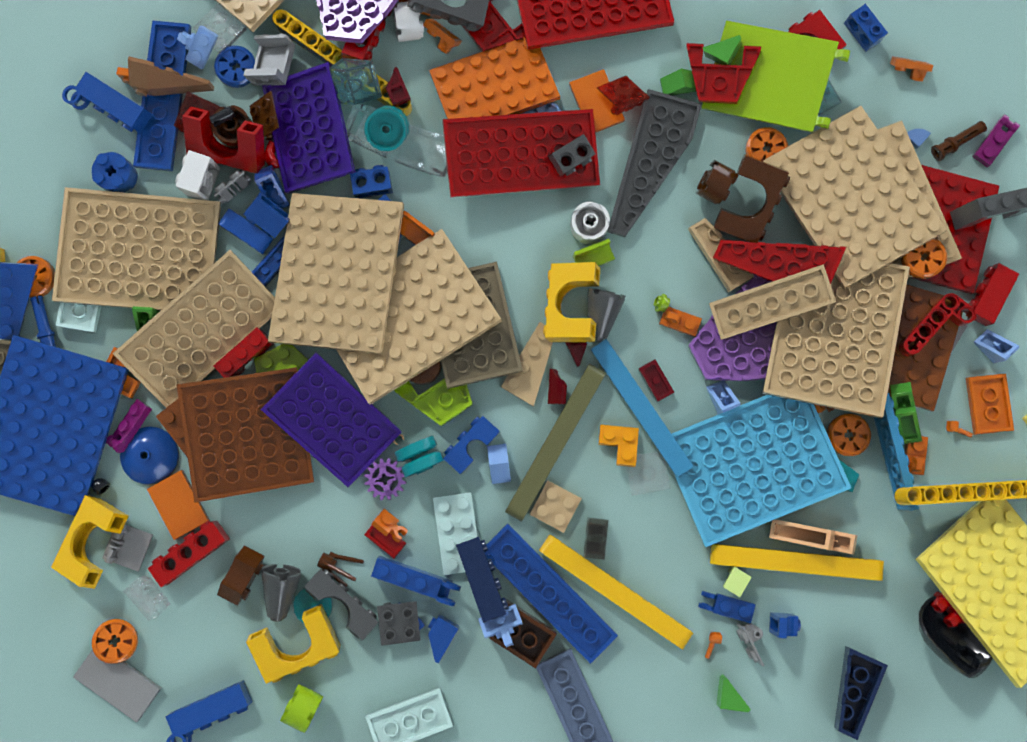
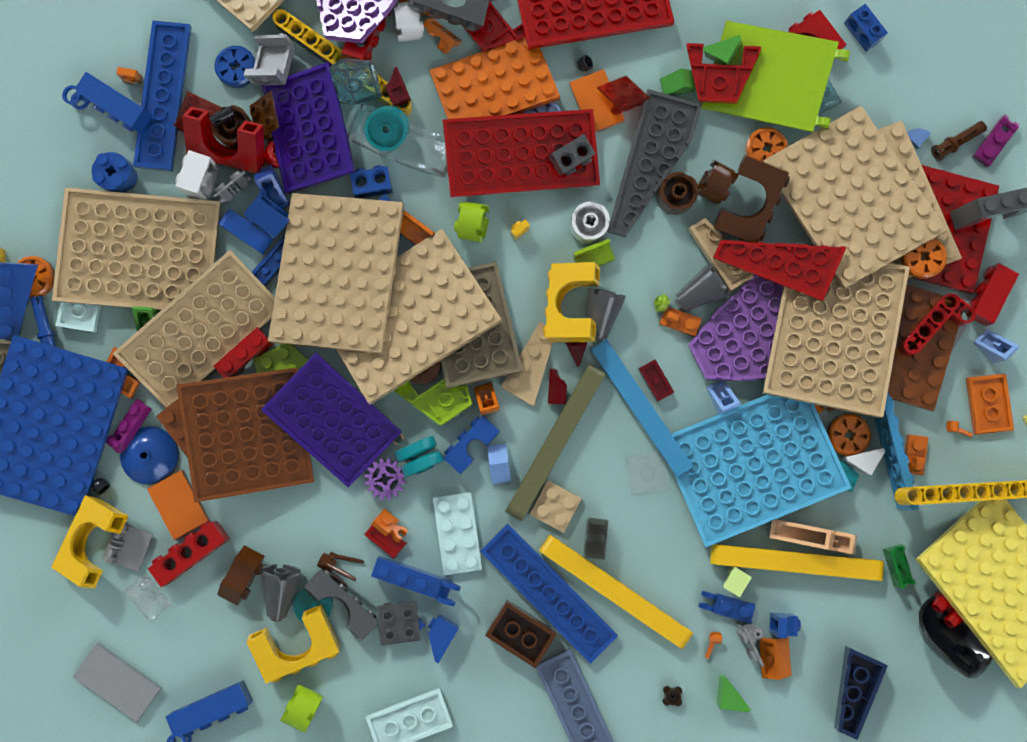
(105, 633): orange wheel -> none
(151, 80): medium nougat wedge -> none
(199, 45): light blue hinge -> none
(224, 25): clear plate -> none
(472, 221): none -> lime brick
(481, 579): dark blue wedge -> none
(486, 399): none -> orange slope
(502, 626): light blue hinge -> none
(519, 229): none -> yellow plate
(585, 63): none -> black hinge
(625, 439): light orange plate -> none
(676, 700): none -> dark brown plate
(681, 184): none -> reddish brown brick
(702, 289): none -> dark grey cone
(772, 302): tan plate -> none
(775, 657): none -> orange panel
(865, 461): none -> white slope
(898, 566): none -> green hinge
(906, 412): bright green slope -> none
(918, 68): orange hinge -> none

